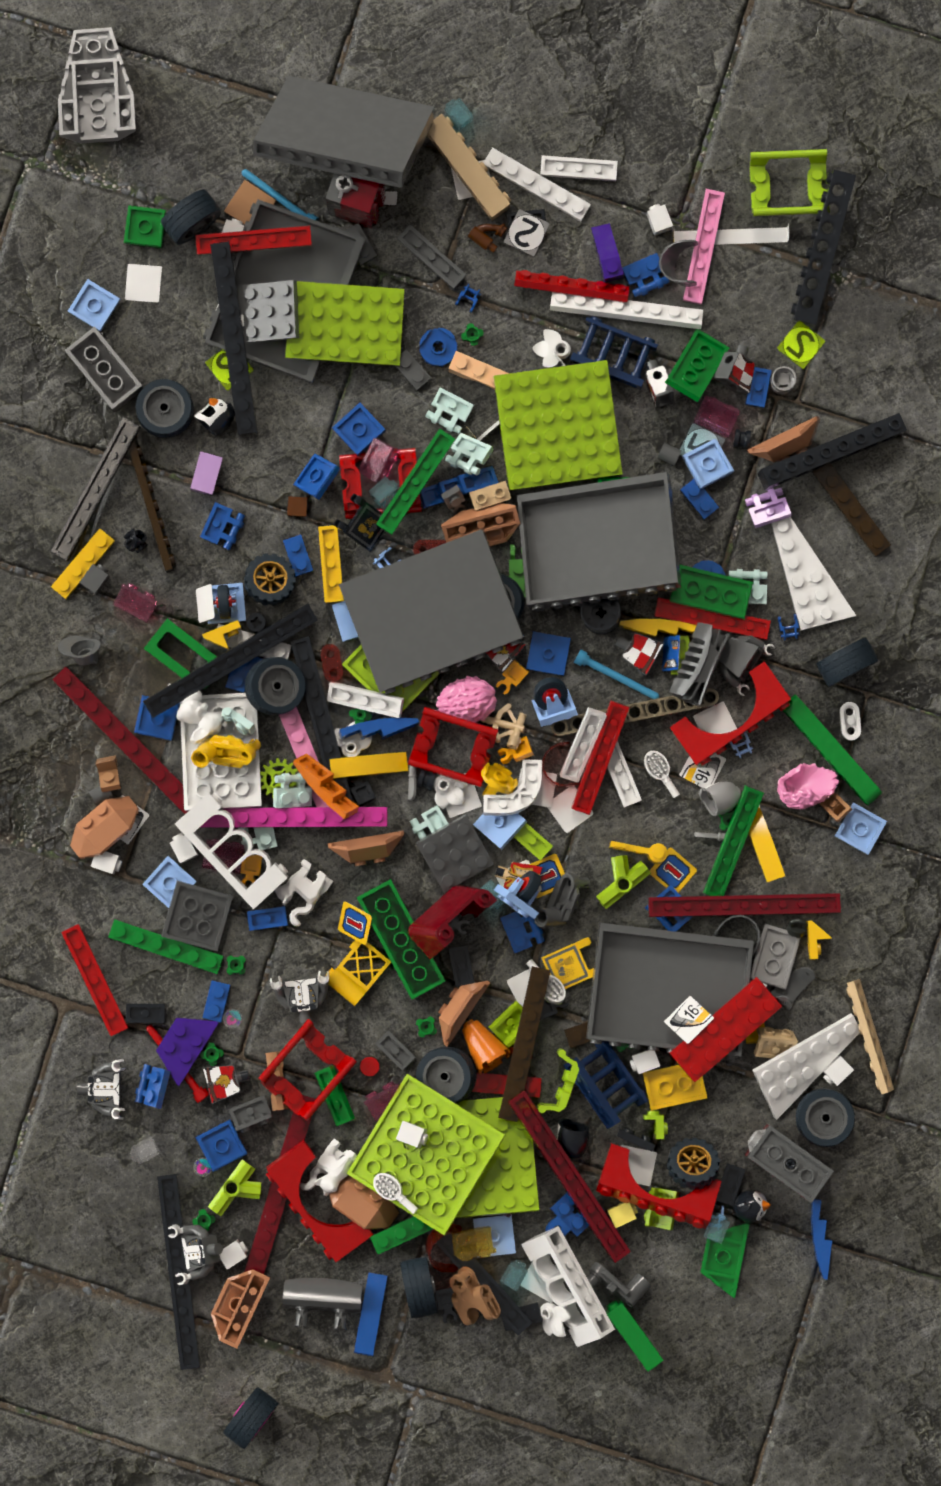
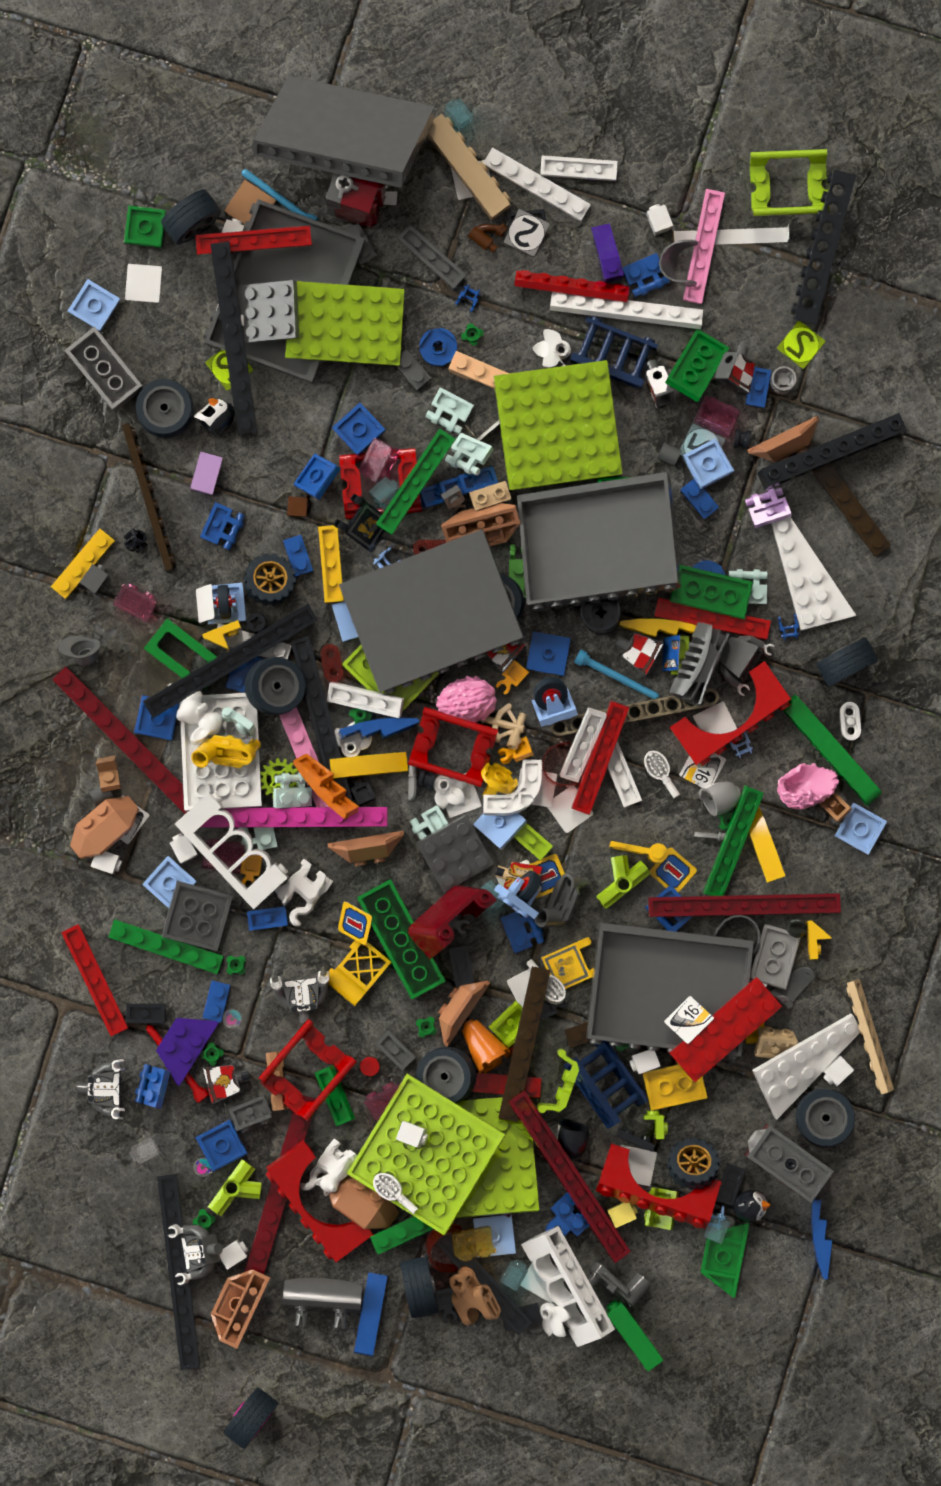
(95, 90): light grey wedge -> none
(95, 489): tile -> none

